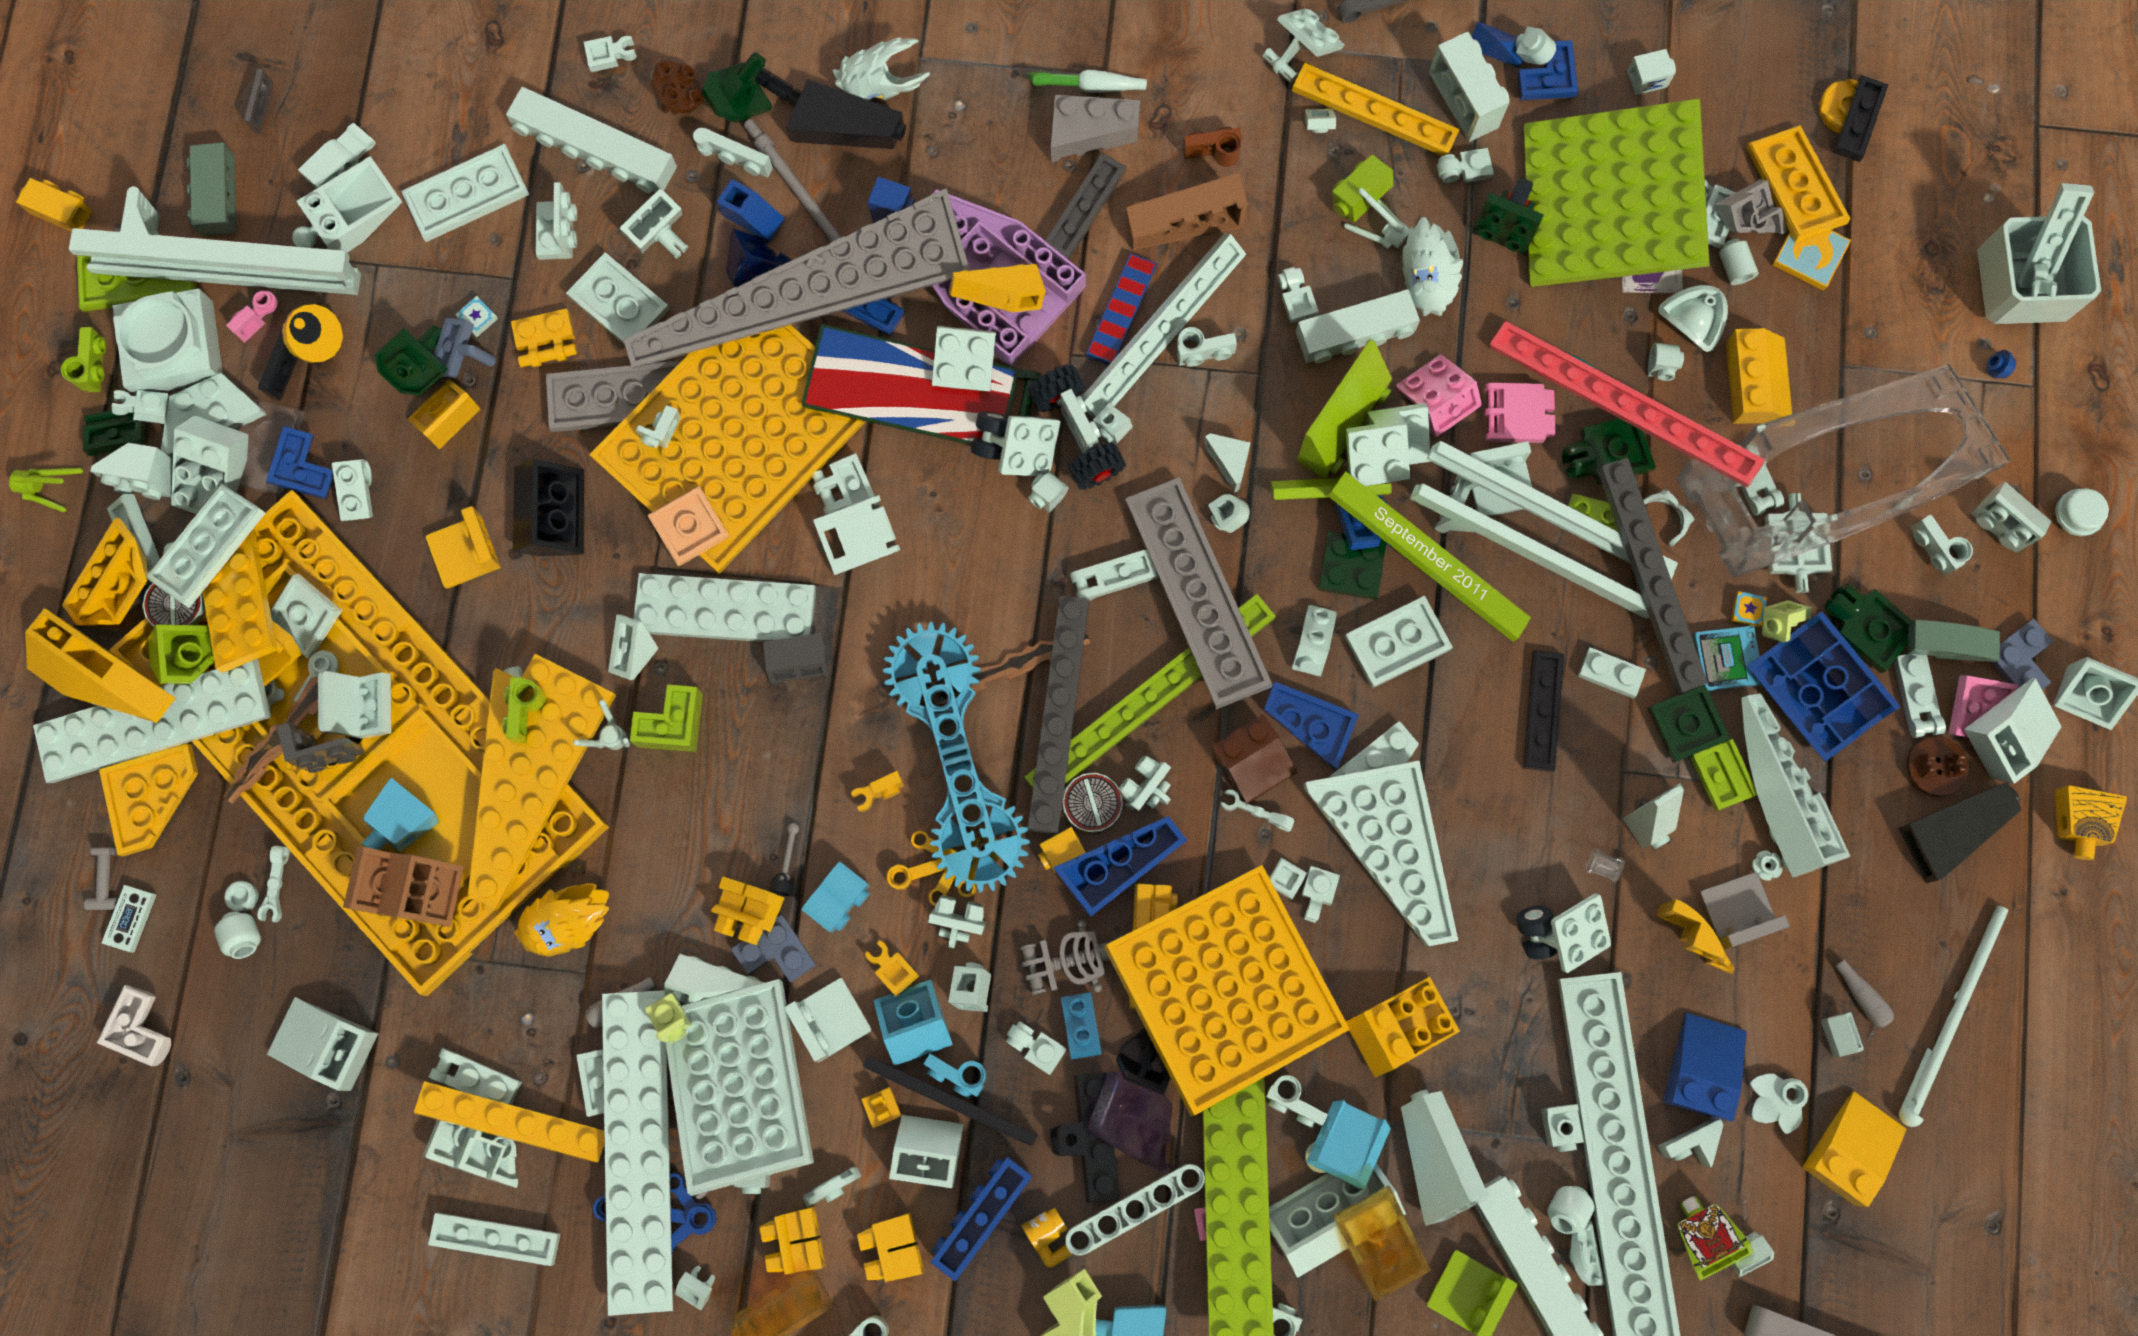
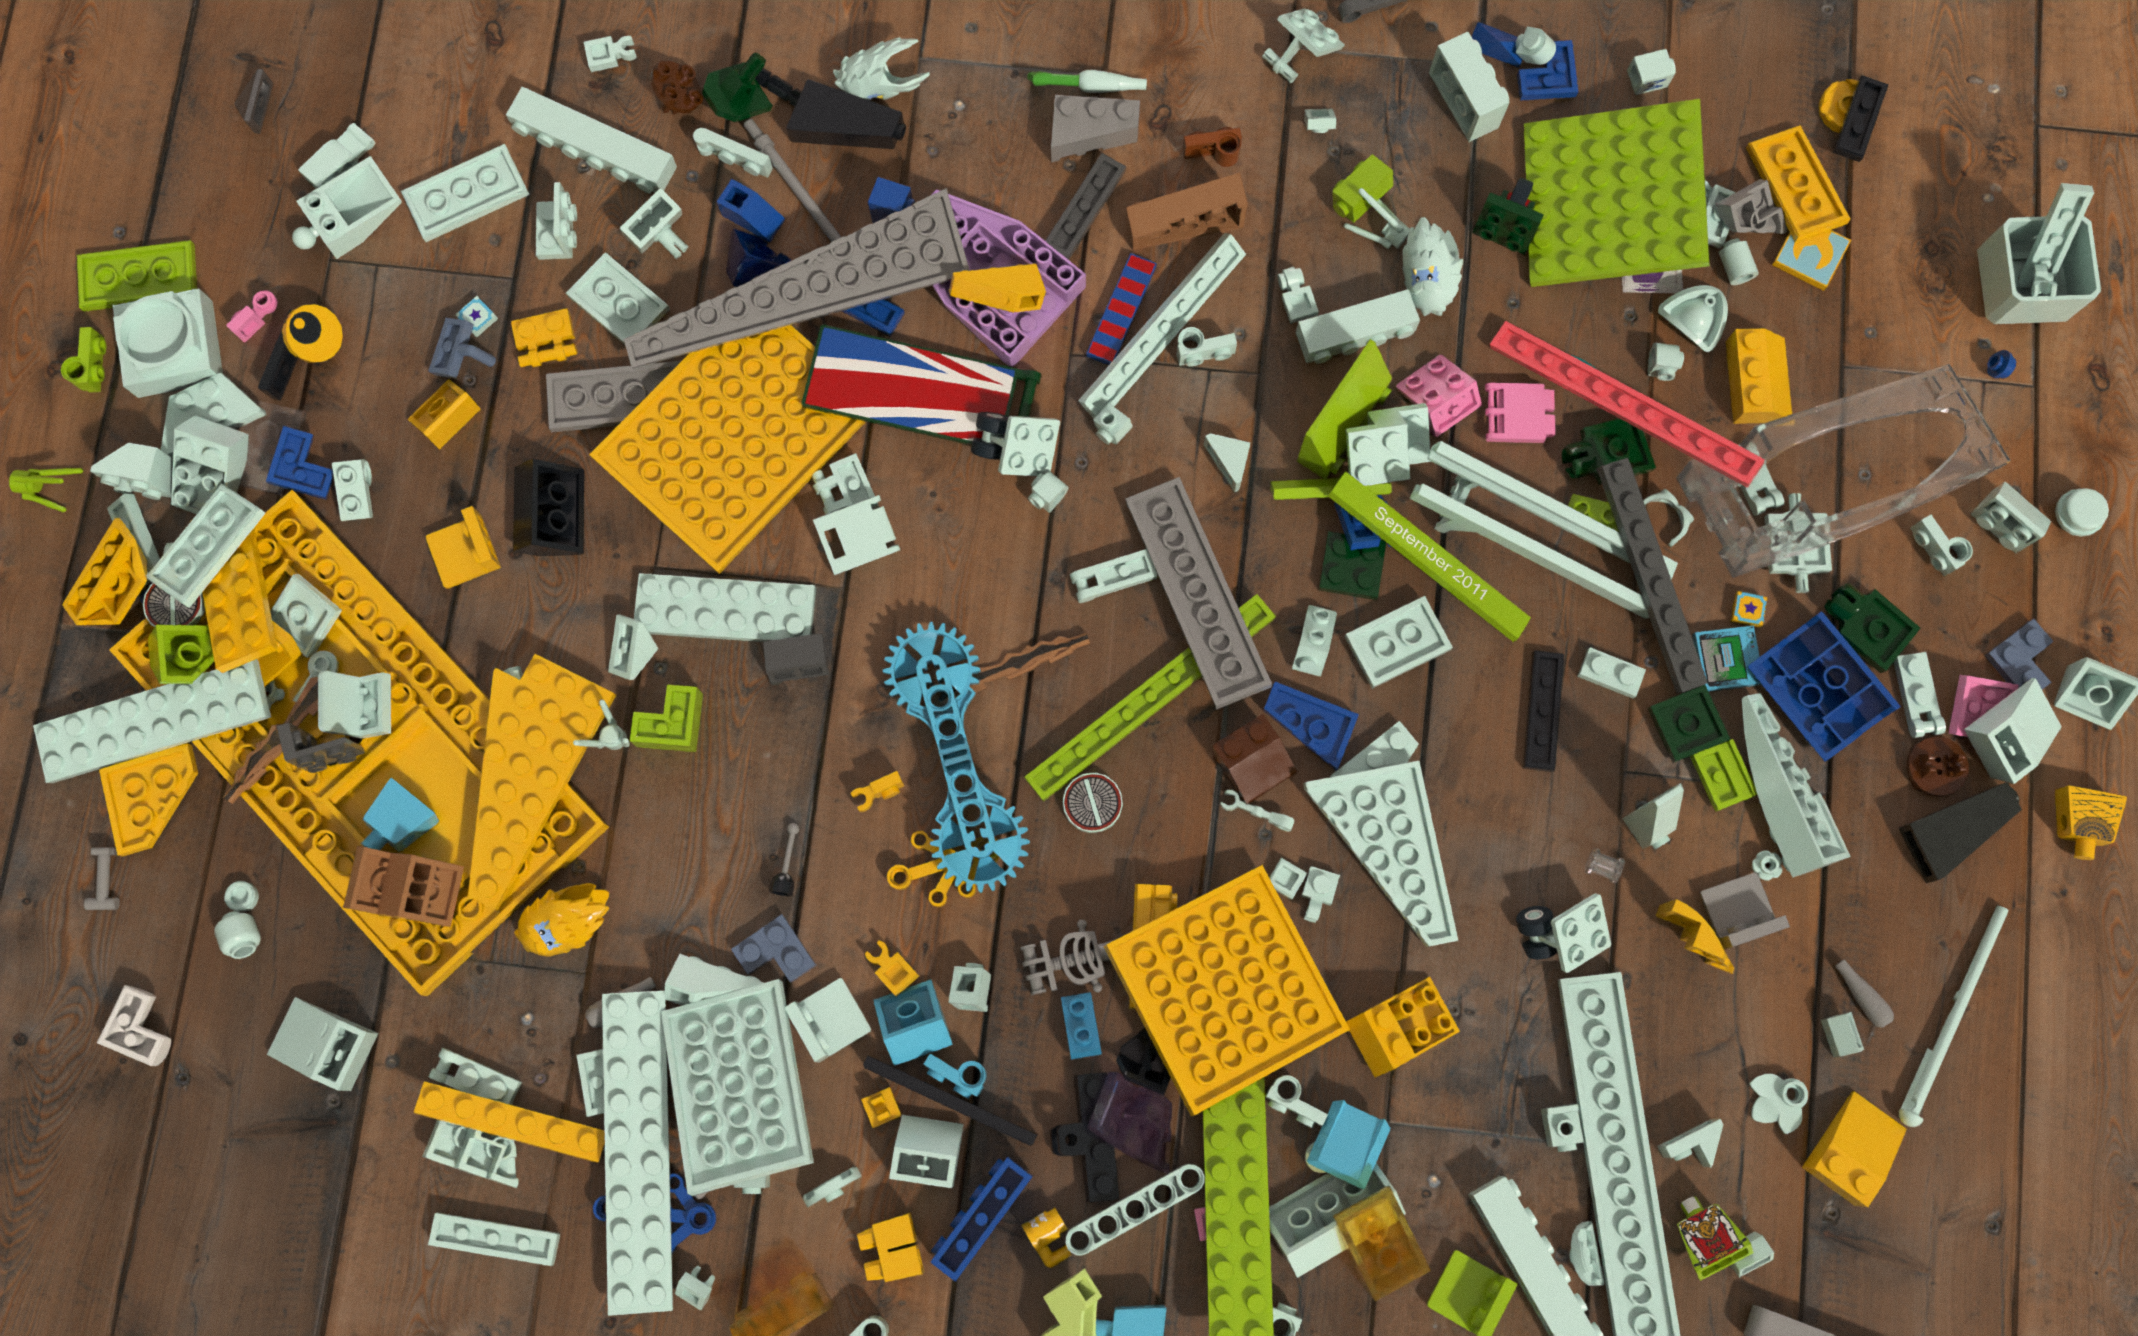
(53, 205): yellow brick -> none
(90, 672): yellow wedge -> none
(109, 432): dark green plate -> none
(129, 919): light aqua tile -> none
(144, 253): light aqua piece -> none
(146, 405): light aqua plate -> none
(212, 189): sand green brick -> none
(278, 857): light aqua piece -> none
(410, 362): dark green piece -> none
(516, 722): lime plate -> none
(664, 425): light aqua bracket -> none
(668, 1019): yellowish green bracket -> none
(688, 526): light nougat tile -> none
(748, 905): yellow hips -> none
(794, 1256): yellow hips -> none
(836, 898): medium azure brick -> none
(944, 916): light aqua hips -> none
(963, 358): light aqua plate -> none
(1043, 1052): light aqua plate -> none
(1058, 715): dark grey plate -> none
(1060, 849): yellow brick -> none
(1061, 390): black plate -> none
(1110, 869): blue wedge -> none
(1138, 795): light aqua hips -> none
(1229, 512): light aqua plate -> none
(1375, 110): yellow plate -> none
(1440, 1159): light aqua slope -> none
(1472, 164): light aqua plate -> none
(1509, 461): light aqua bracket -> none
(1570, 1209): light aqua head -> none
(1707, 1068): blue slope -> none
(1781, 617): yellowish green bracket -> none
(1953, 641): sand green slope -> none

